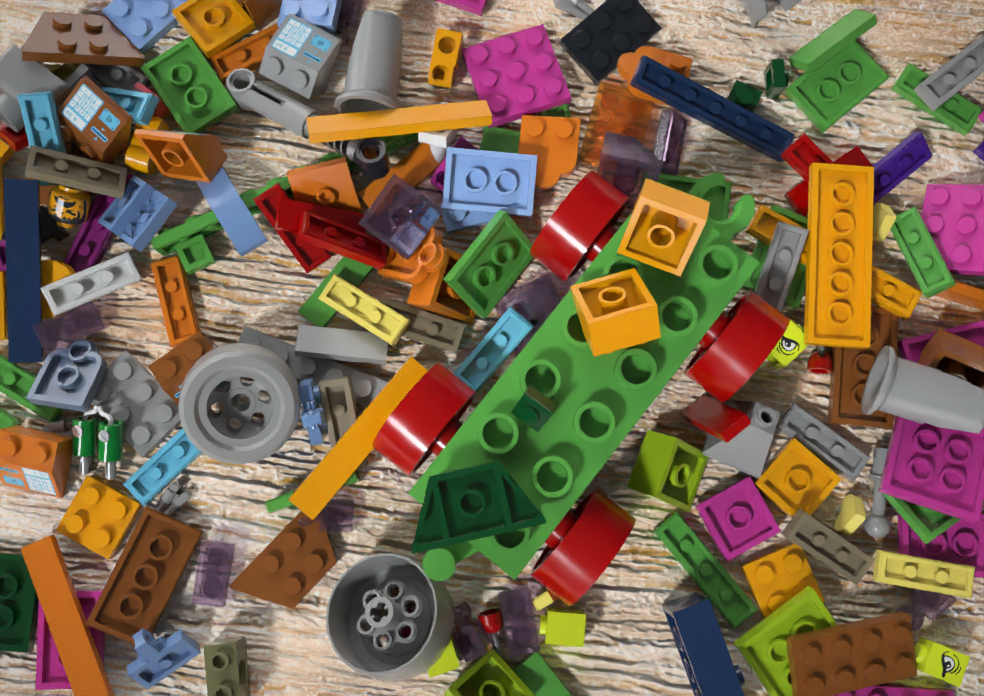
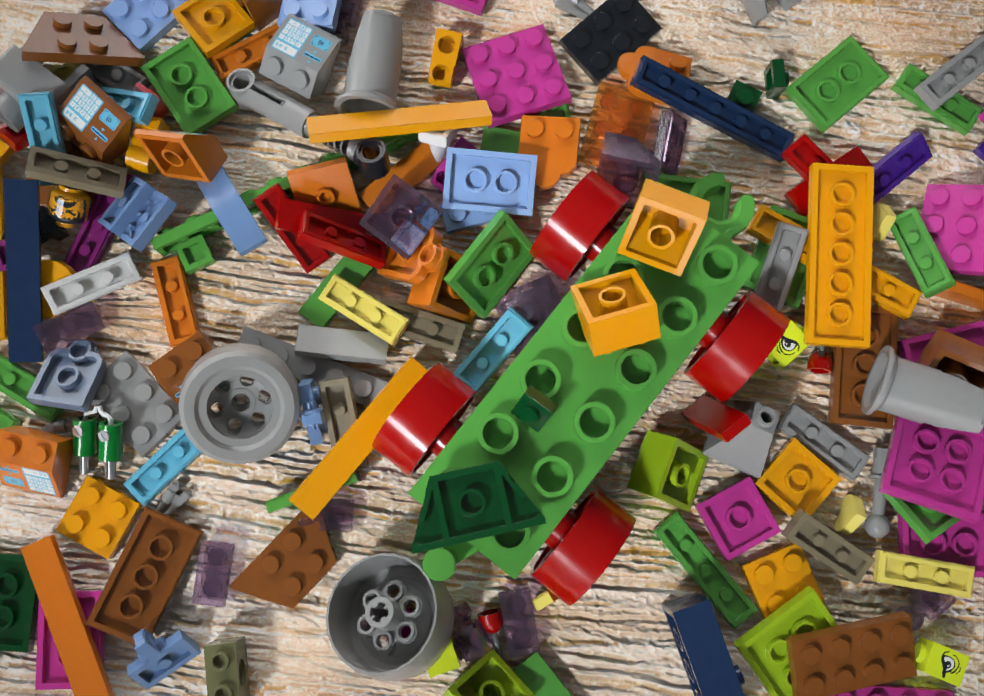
(563, 626): neon yellow brick -> none
(833, 40): bright green tile -> none

